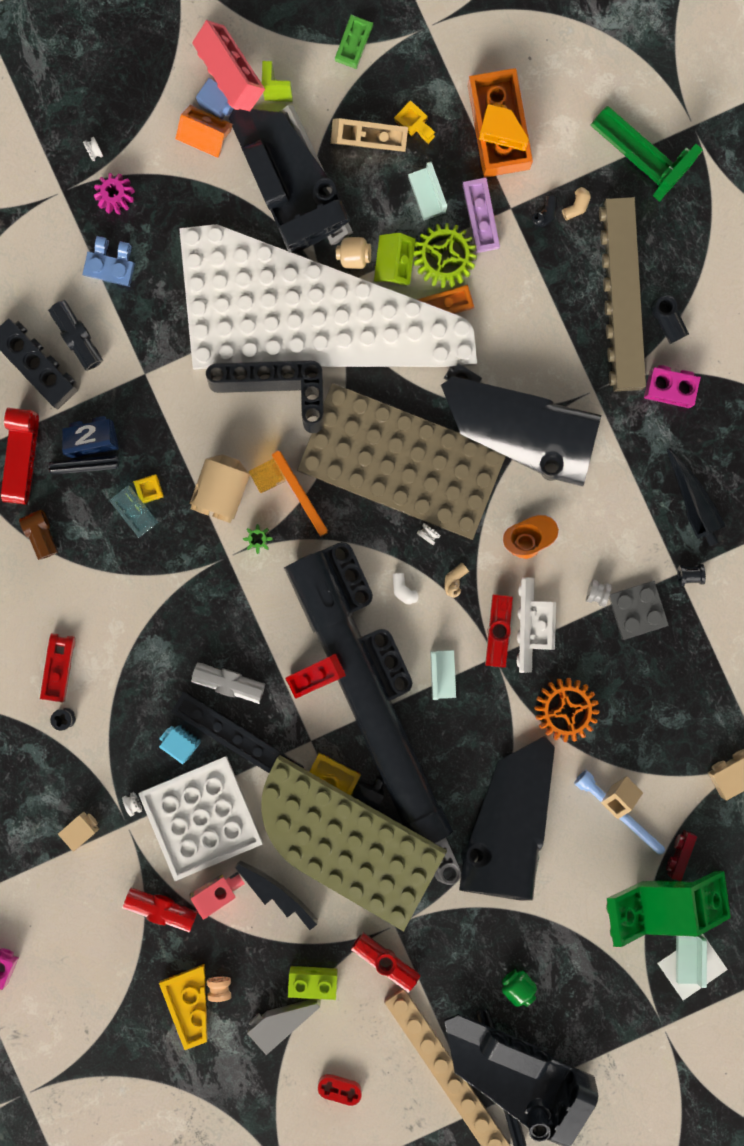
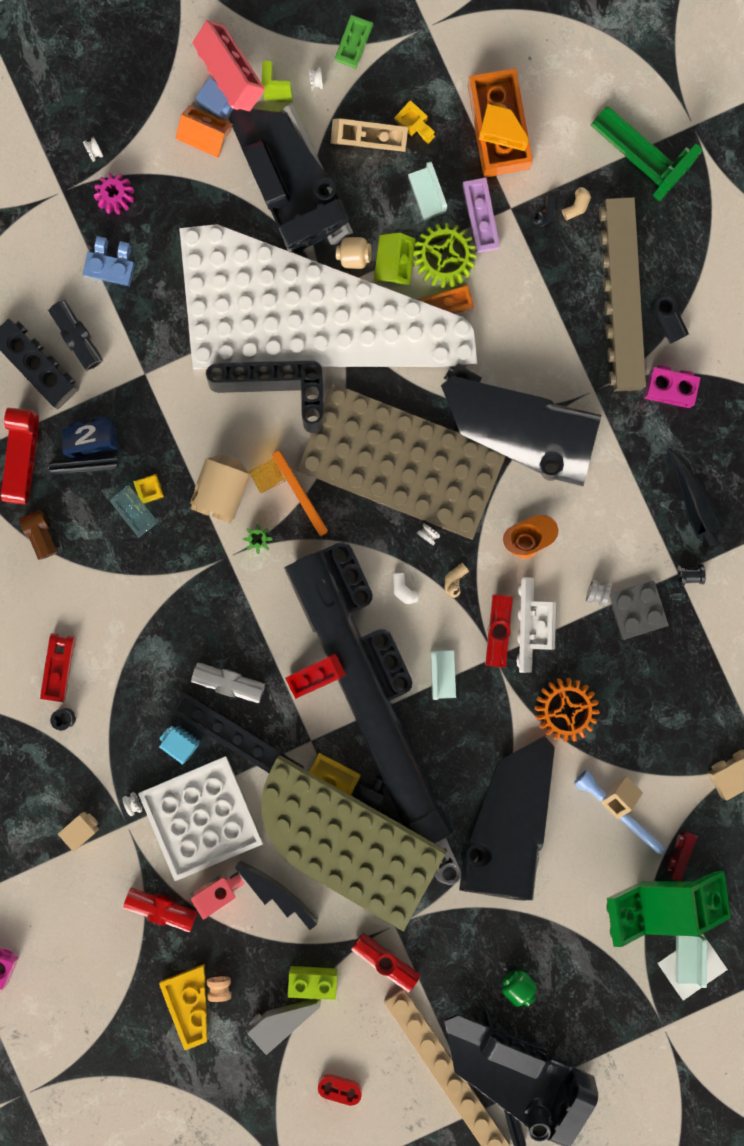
(315, 78): none -> white bush

